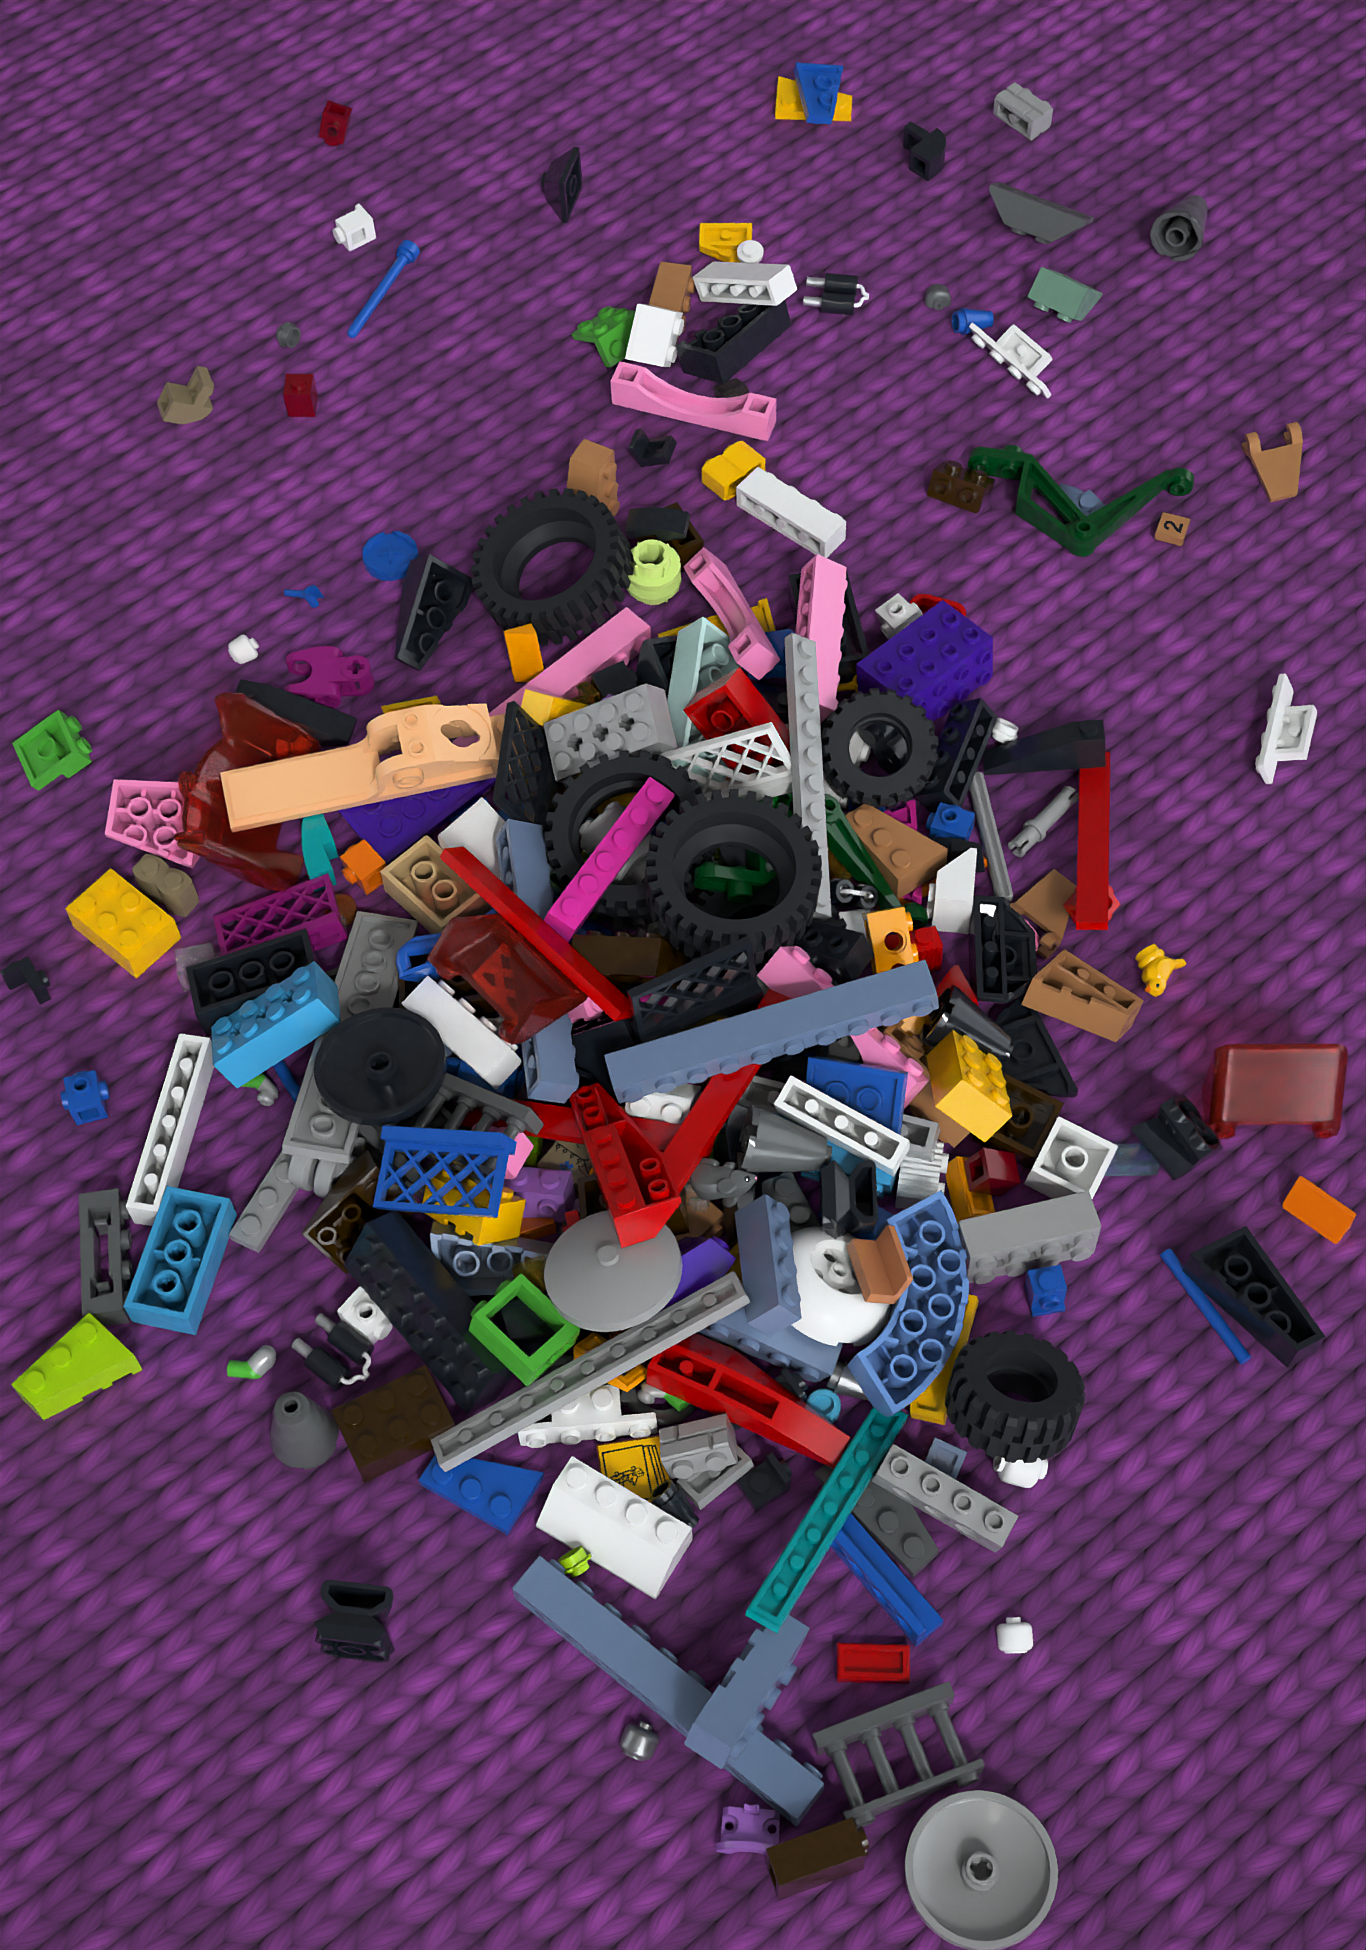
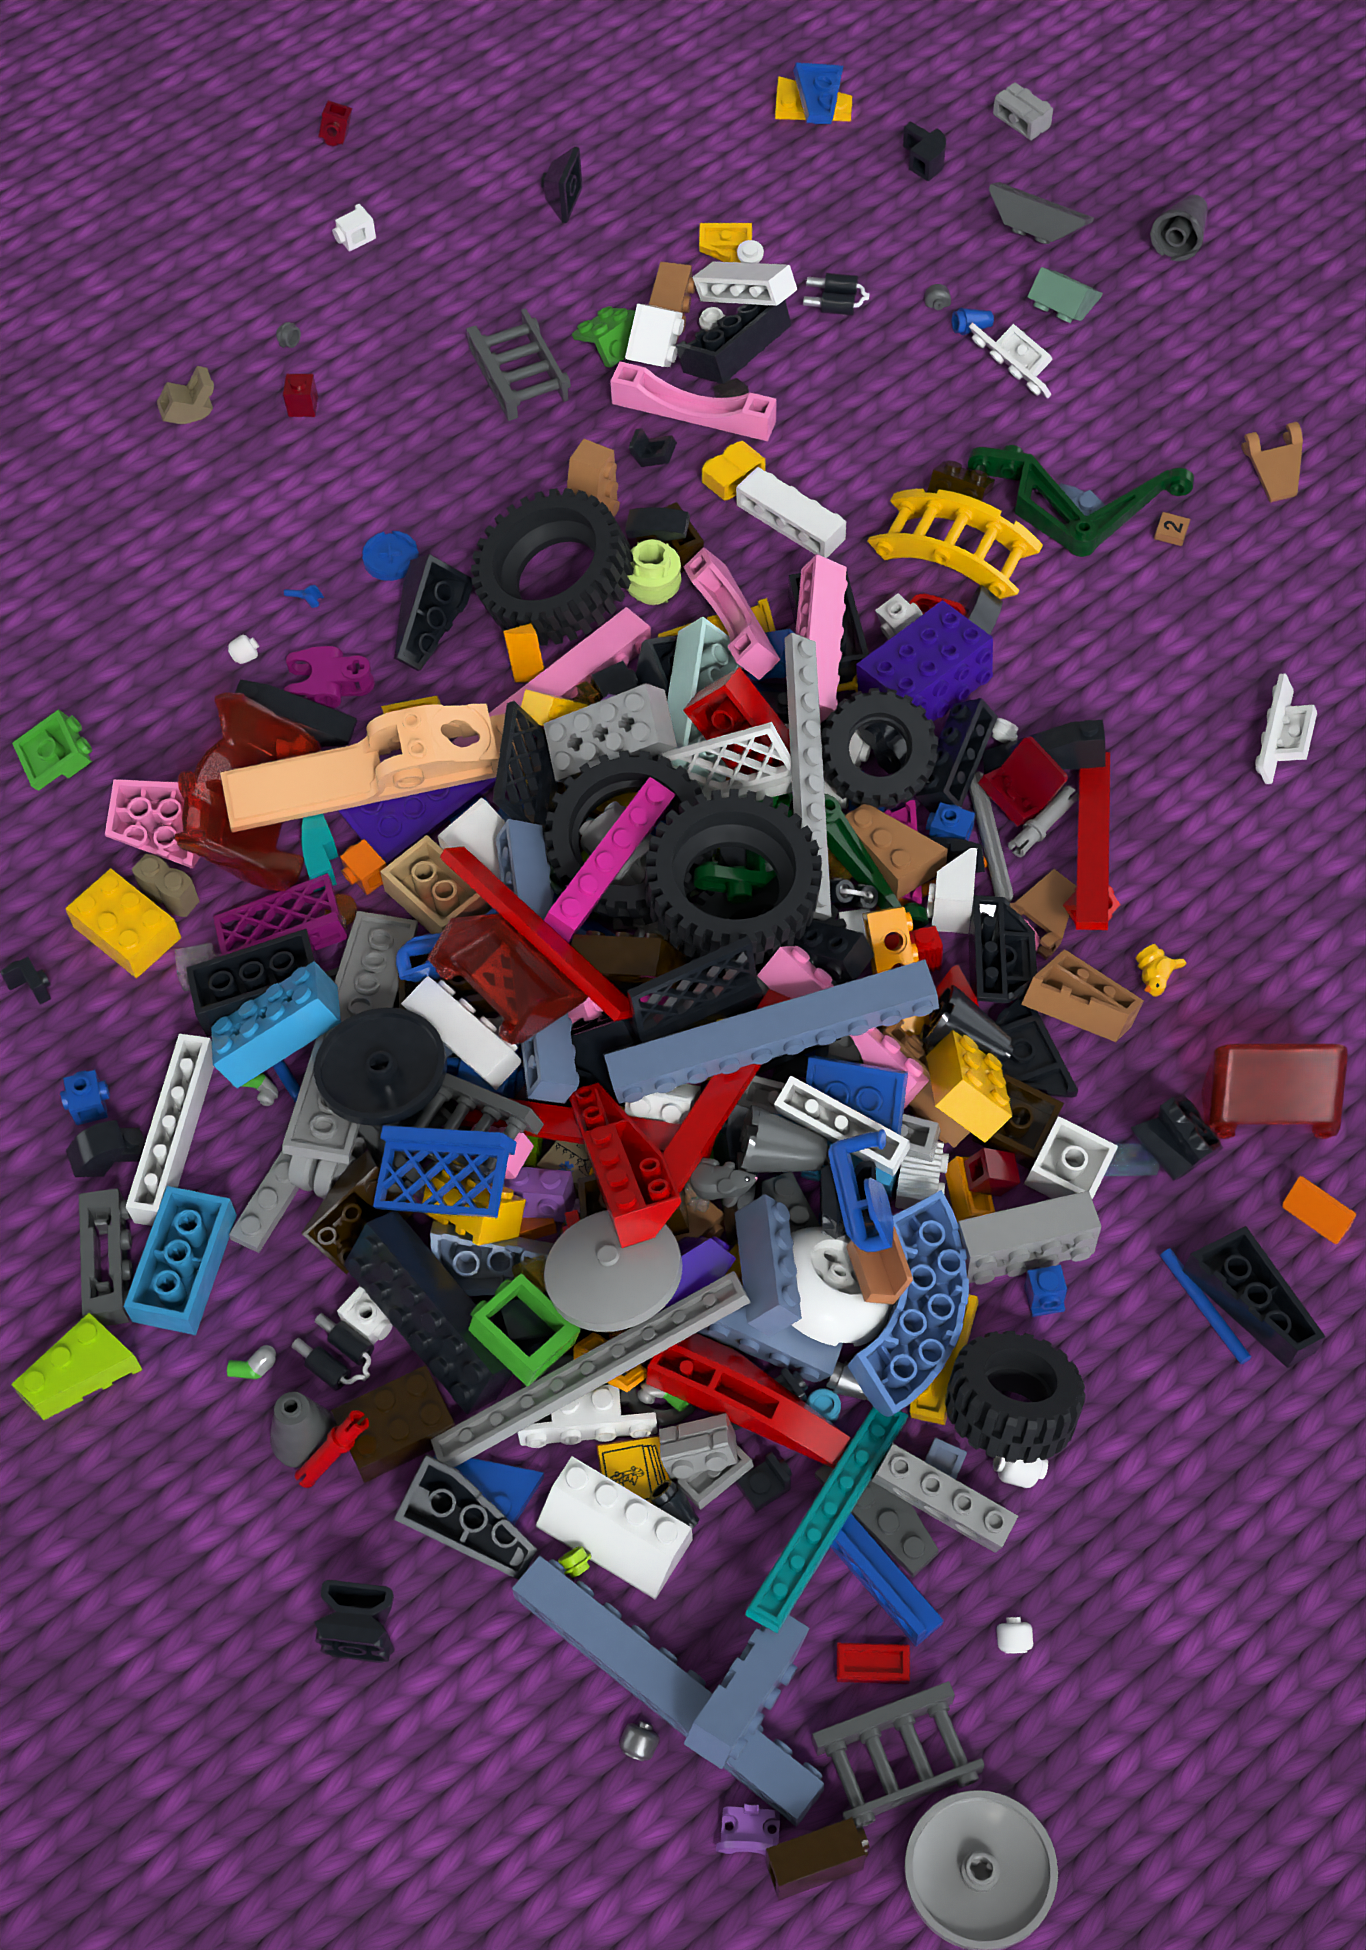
(101, 1146): none -> black brick
(339, 1441): none -> red pin
(406, 254): blue piece -> none
(457, 1514): none -> black wedge
(500, 381): none -> dark grey fence
(709, 318): none -> white plate
(849, 1197): none -> blue piece
(964, 511): none -> yellow fence
(984, 609): none -> black slope
(1024, 782): none -> dark red bracket

